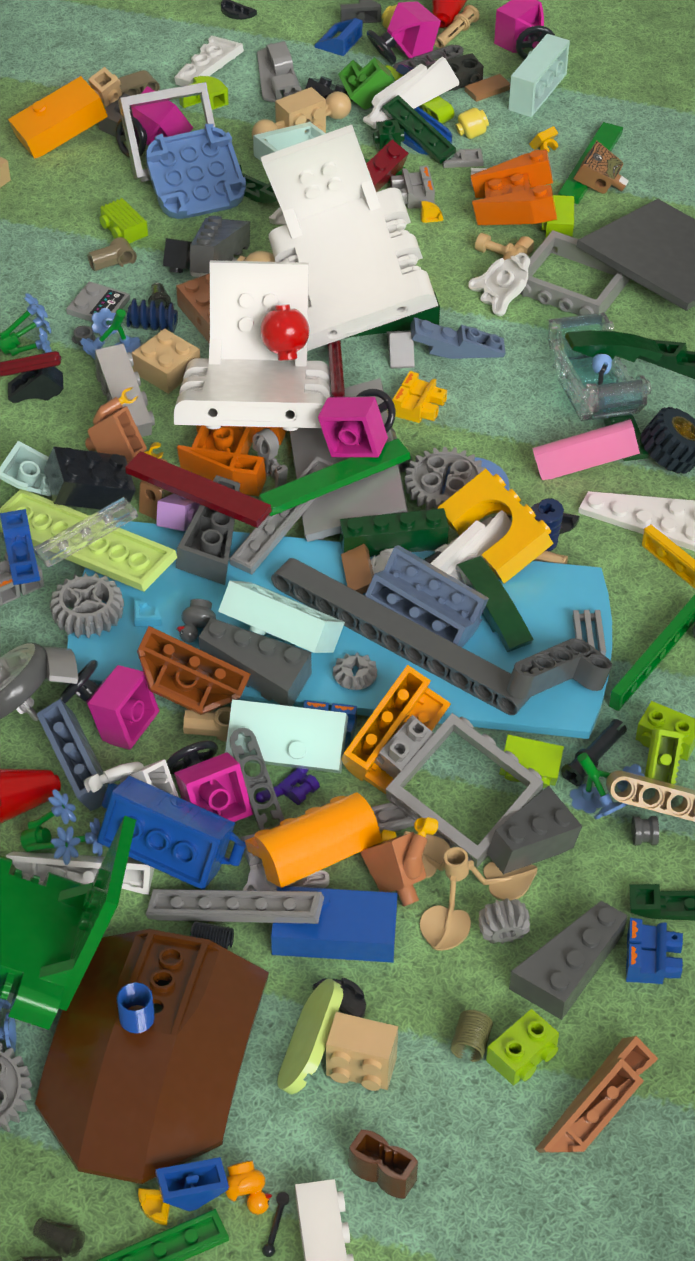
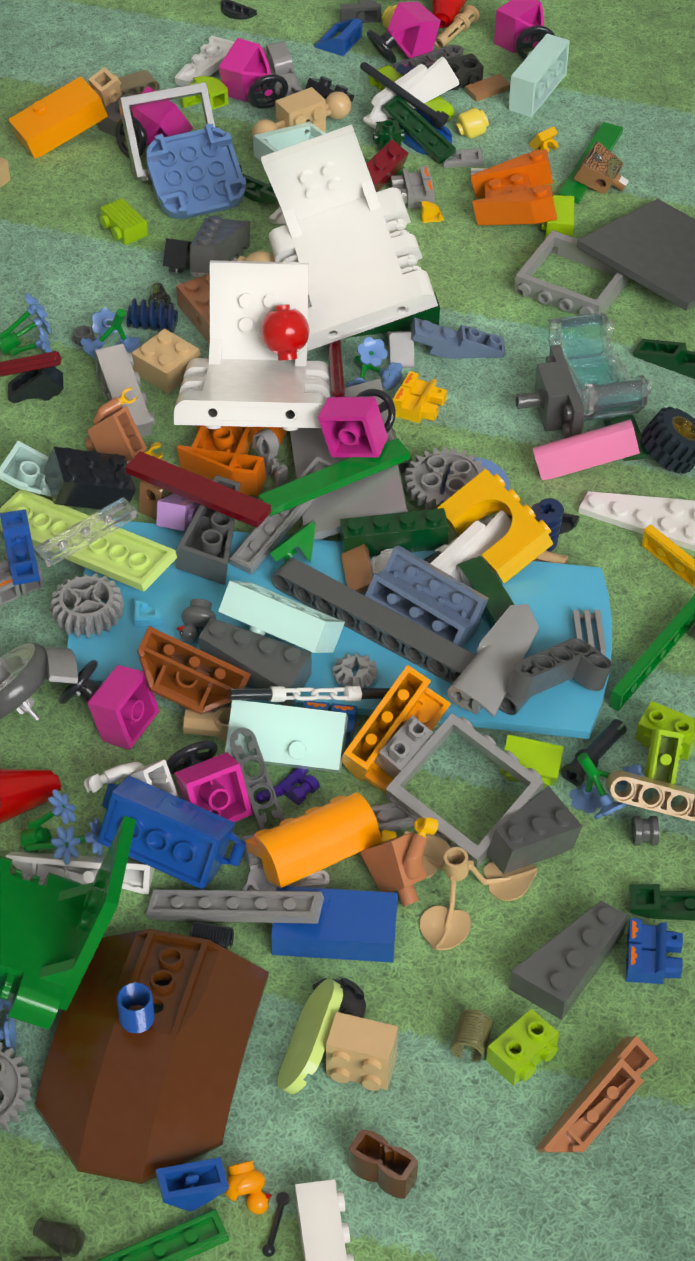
(72, 751): sand blue brick -> none
(94, 298): light grey plate -> none
(117, 252): dark tan piece -> none
(153, 1205): yellow tile -> none
(249, 76): none -> dark pink piece
(278, 693): none -> piece
(302, 538): none -> green slope
(365, 82): bright green brick -> none
(371, 356): none -> medium blue plant
(438, 118): none -> black piece
(488, 673): none -> light grey panel
(502, 282): white tile -> none
(504, 921): light grey gear -> none
(524, 245): tan bar -> none
(555, 396): none -> dark grey brick
(598, 367): light blue hinge -> none
(613, 344): dark green slope -> none

